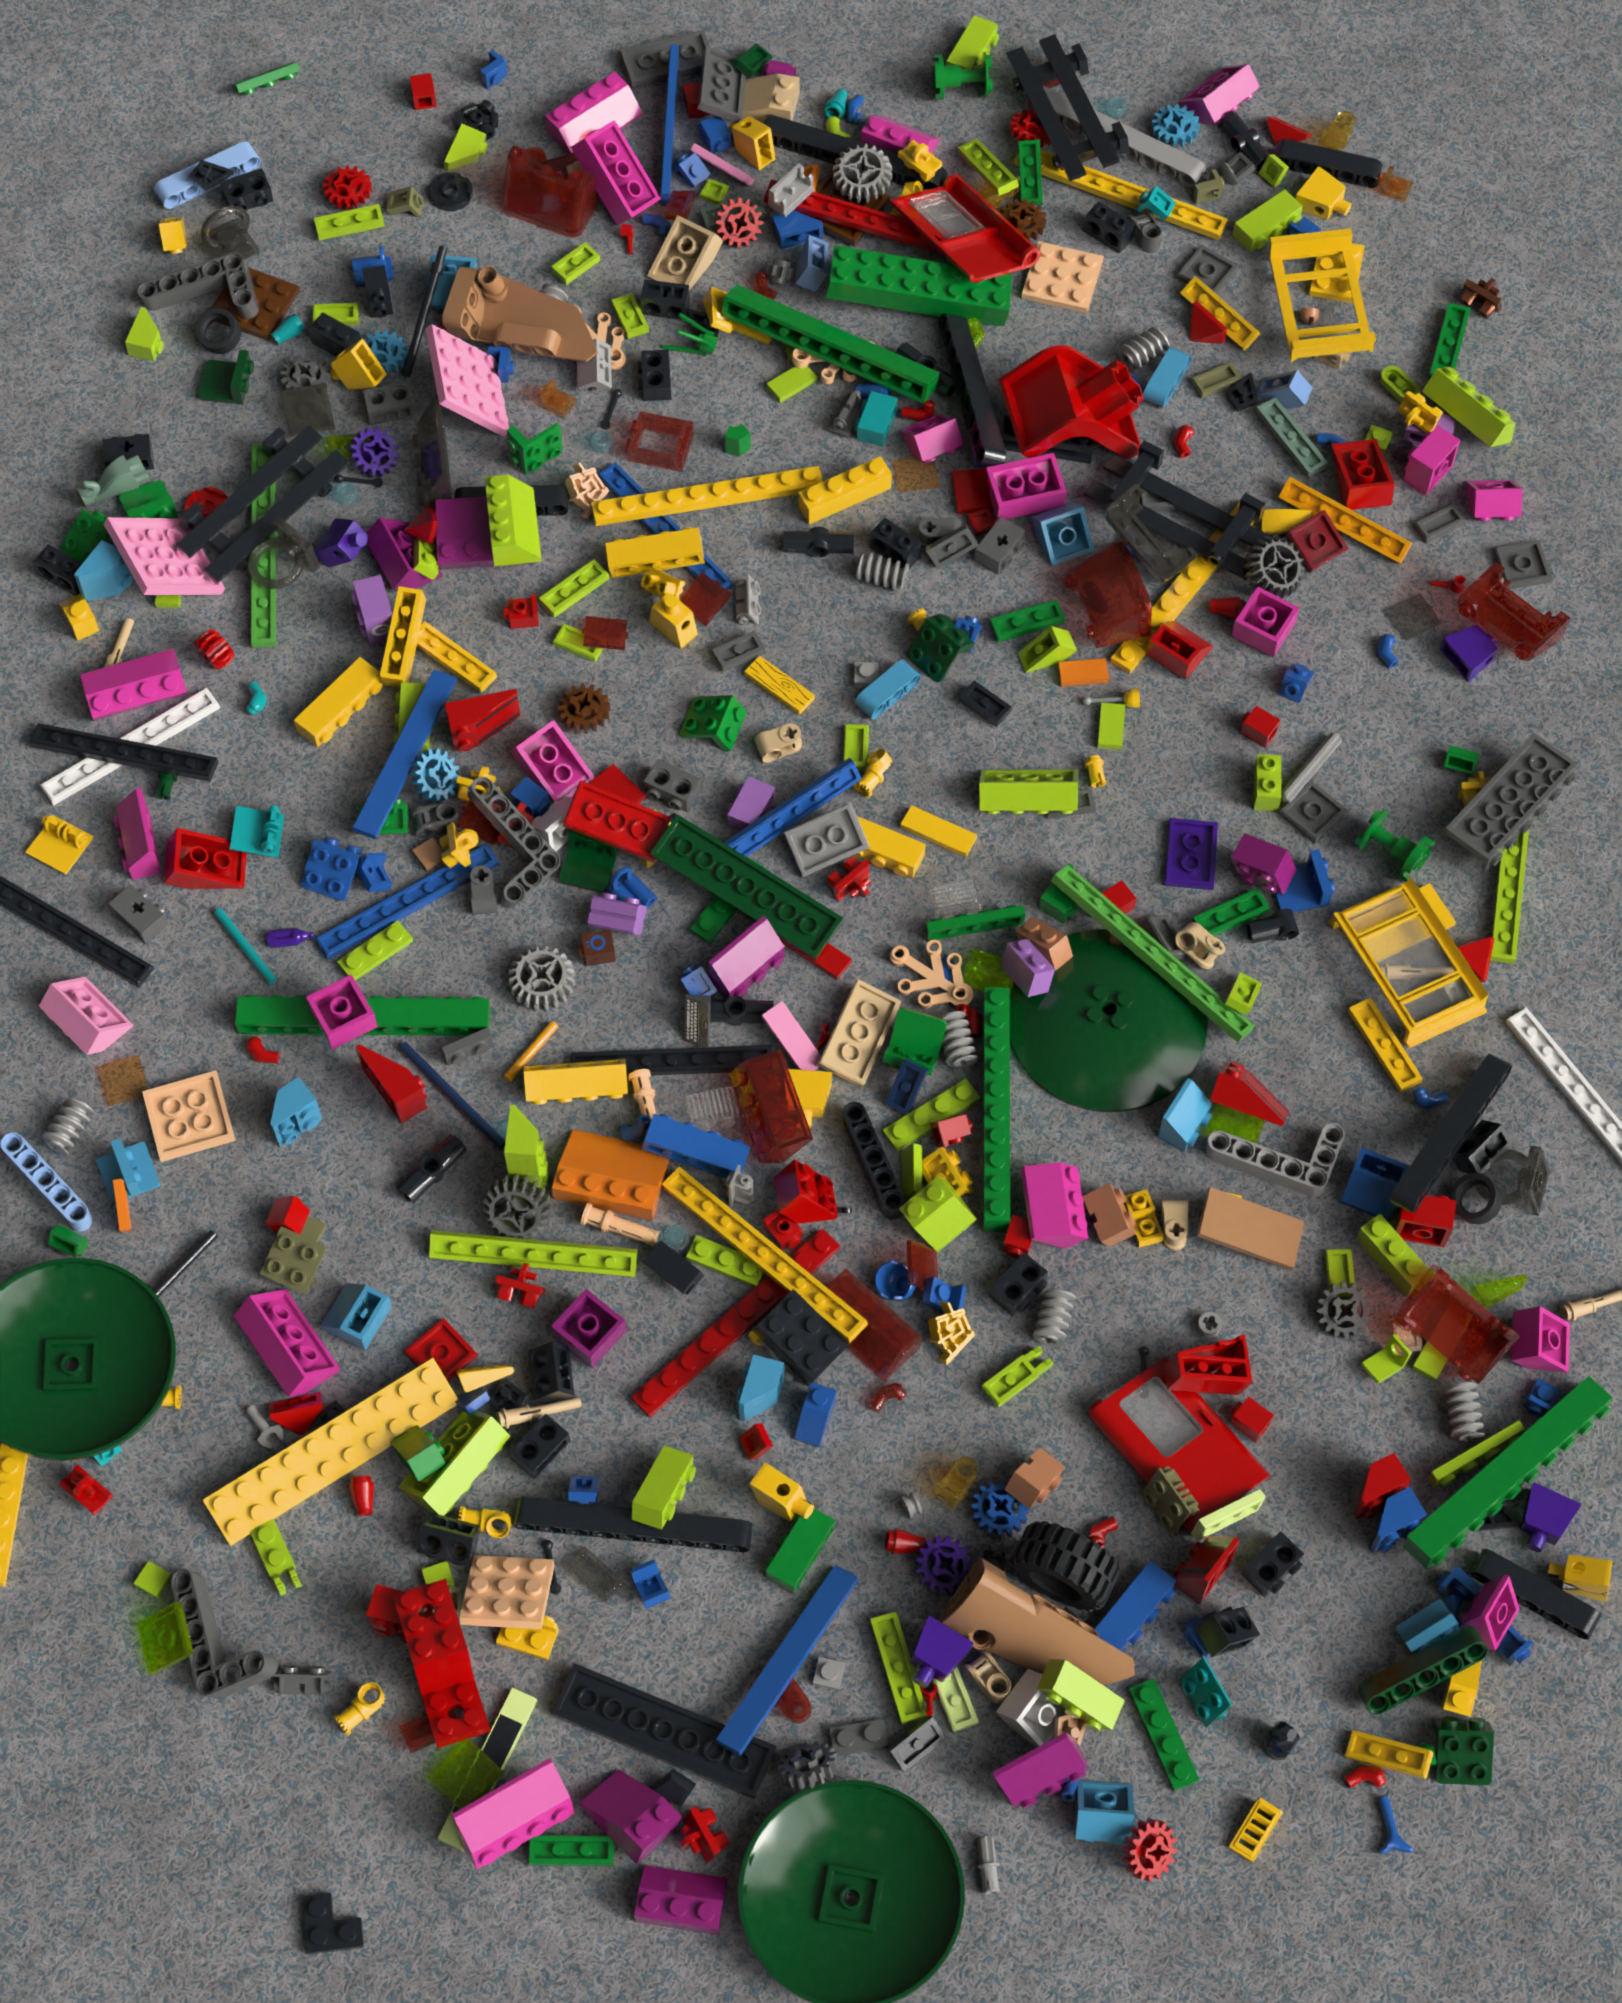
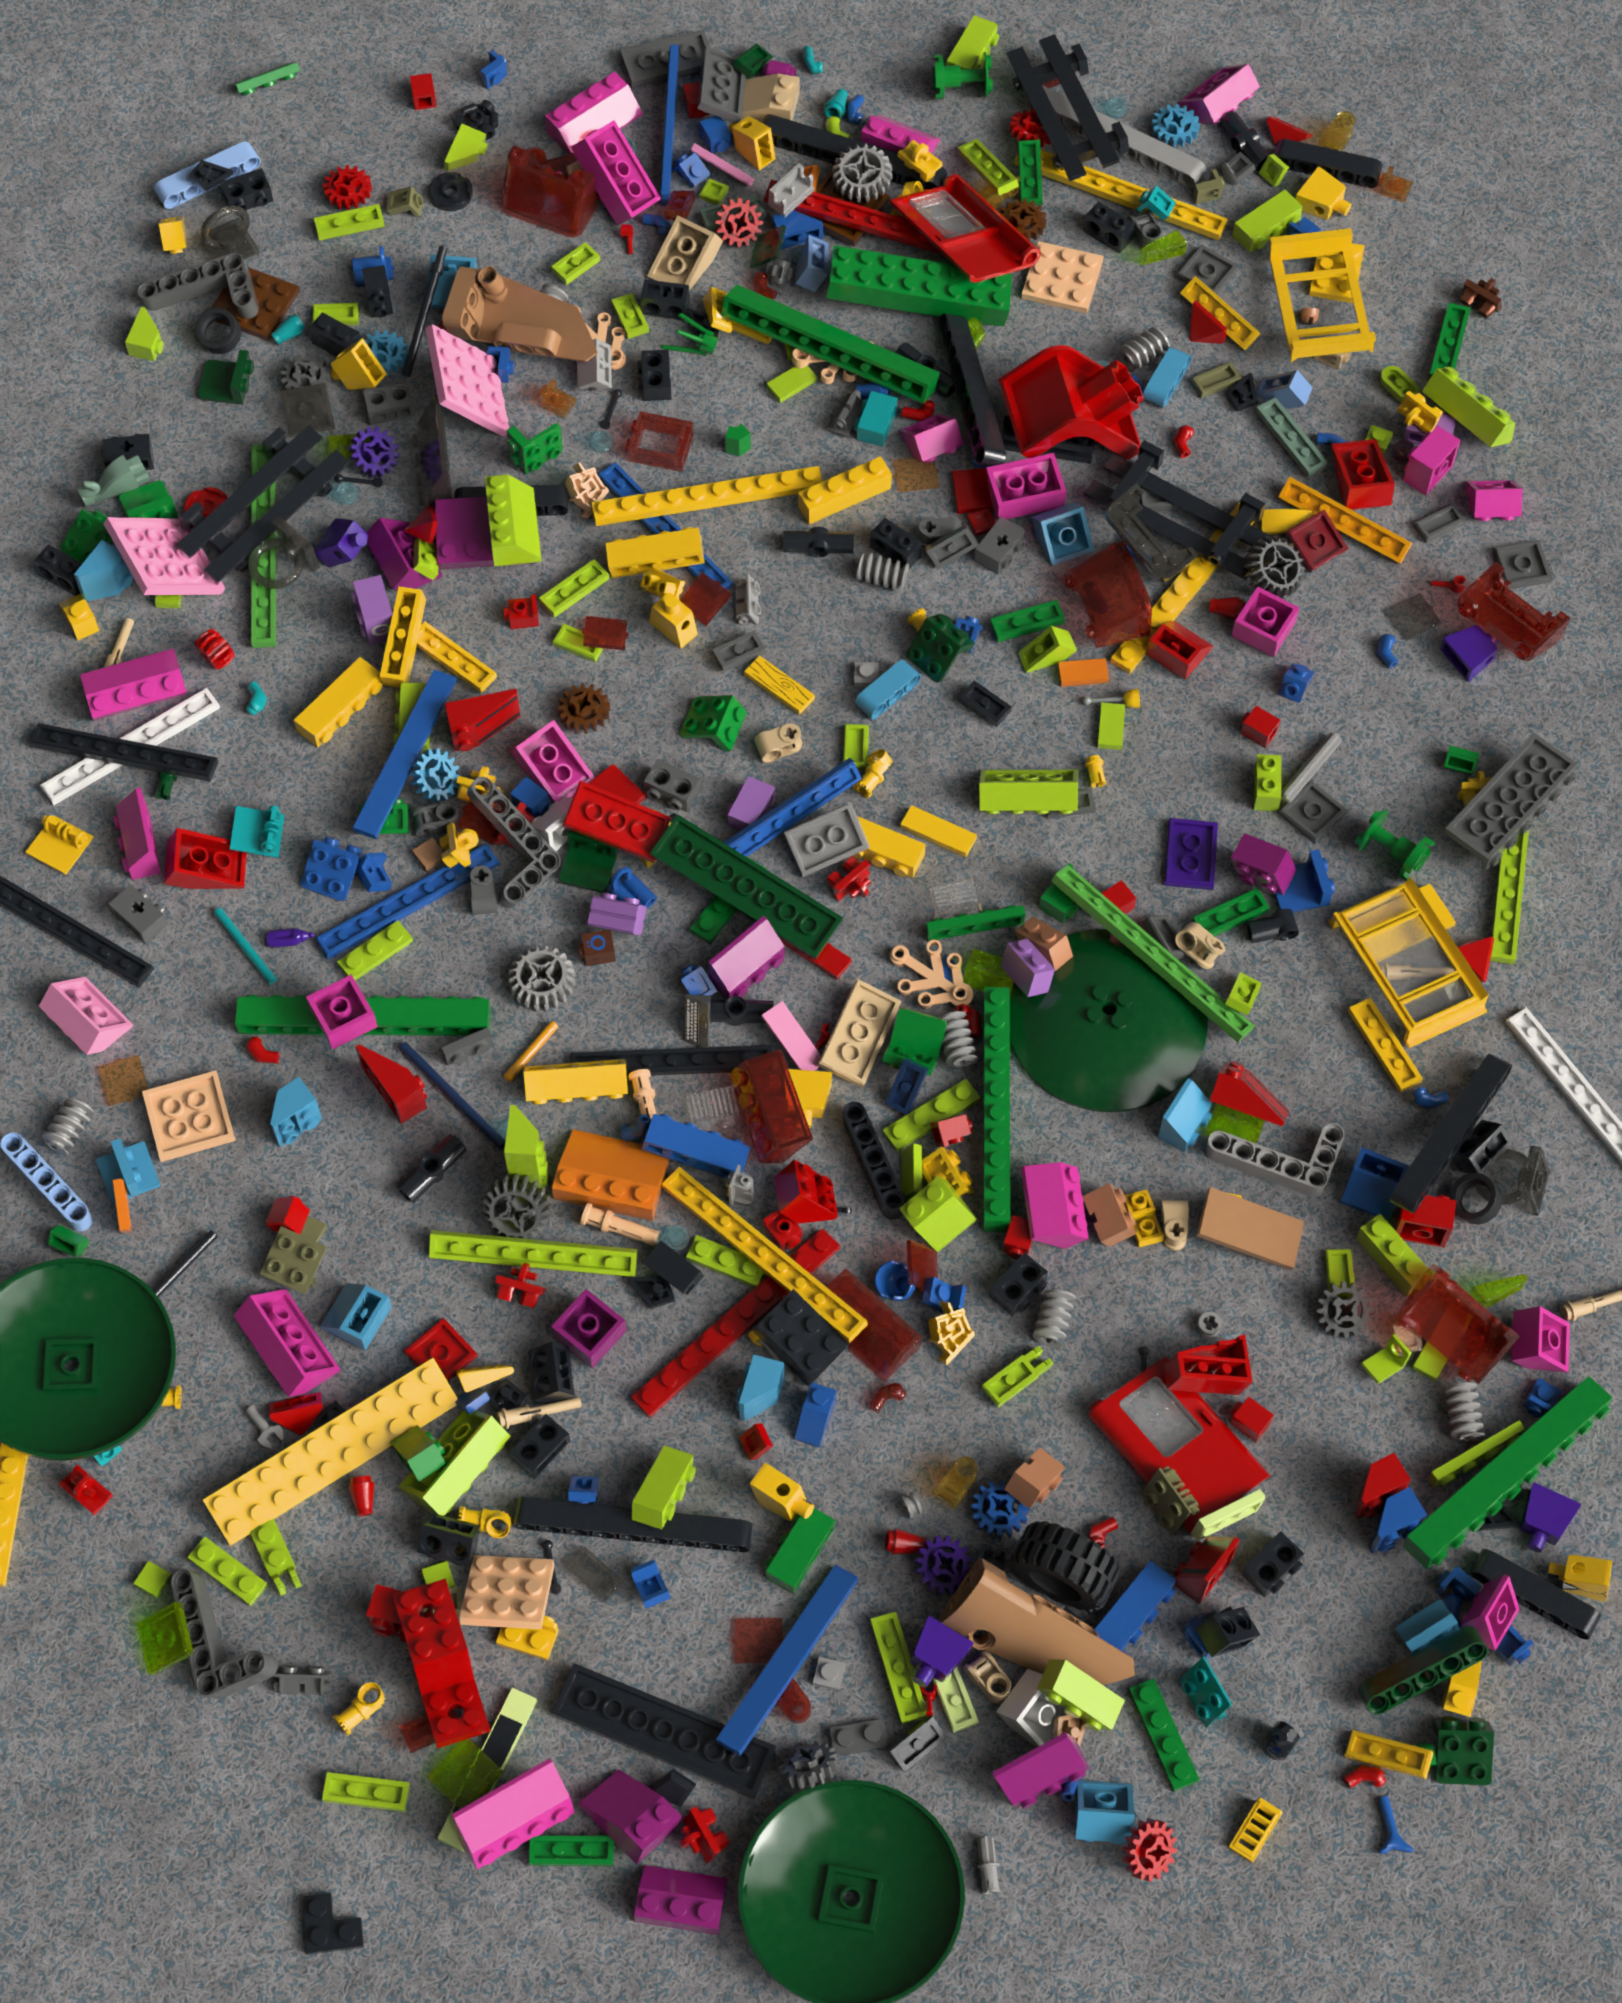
(227, 1571): none -> lime plate
(366, 1792): none -> lime plate
(652, 1290): none -> black piece
(757, 1639): none -> clear red piece
(767, 246): none -> piece
(808, 57): none -> teal arm
(1164, 248): none -> clear neon green slope

